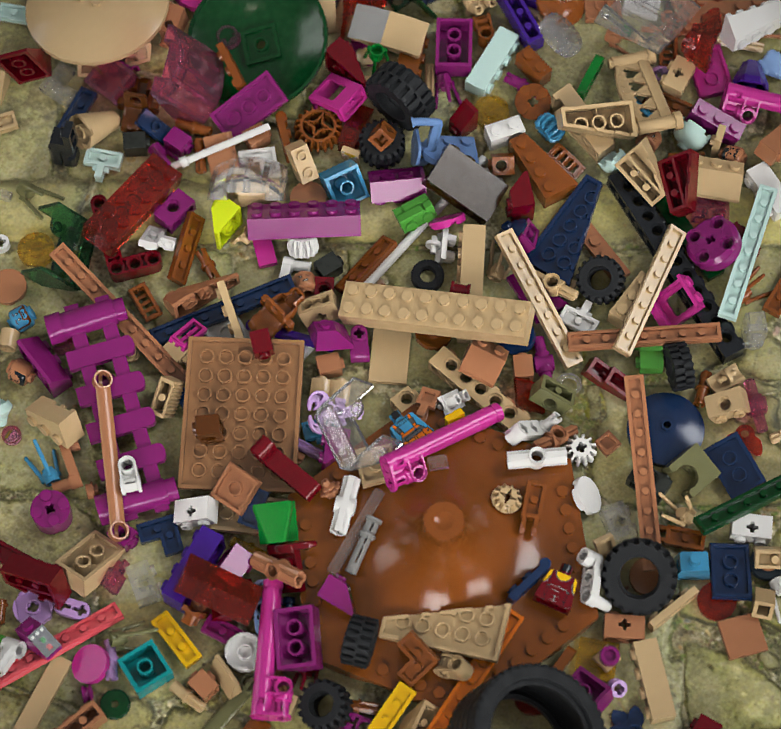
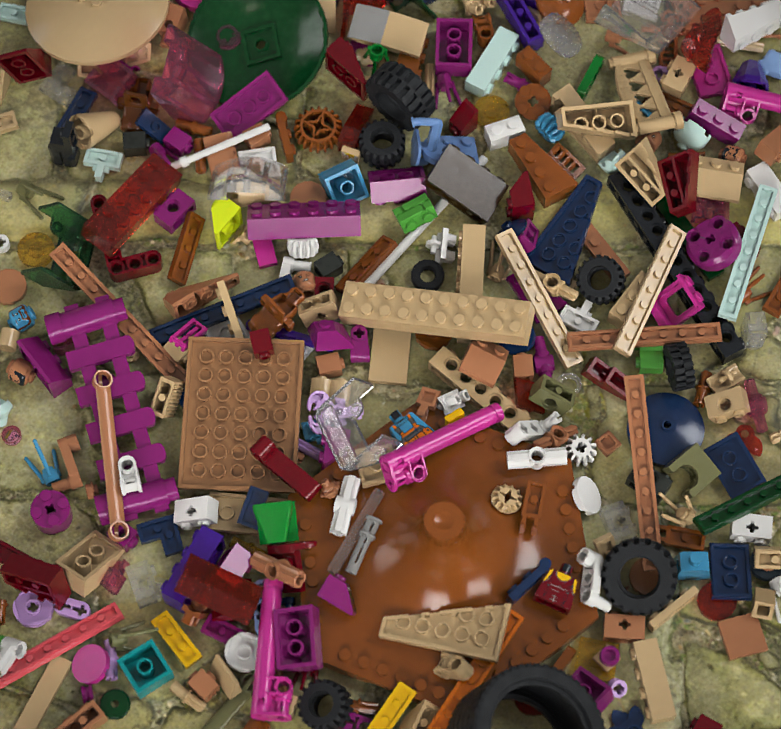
(38, 638): slope -> none
(55, 421): tan wedge -> none
(143, 287): dark orange slope -> none
(156, 237): white hinge -> none
(207, 264): dark orange pin -> none
(208, 428): reddish brown brick -> none
(231, 67): dark orange plate -> none
(235, 488): nougat tile -> none
(301, 161): tan brick -> none
(345, 103): dark pink window -> none
(359, 641): black tyre -> none
(384, 133): dark orange brick -> none
(406, 393): tan brick -> none
(420, 657): dark orange plate -> none
(438, 462): clear tile -> none
(447, 221): dark pink tile -> none
(460, 288): dark red bush -> none
(508, 169): dark orange brick -> none
(716, 141): tan plate -> none

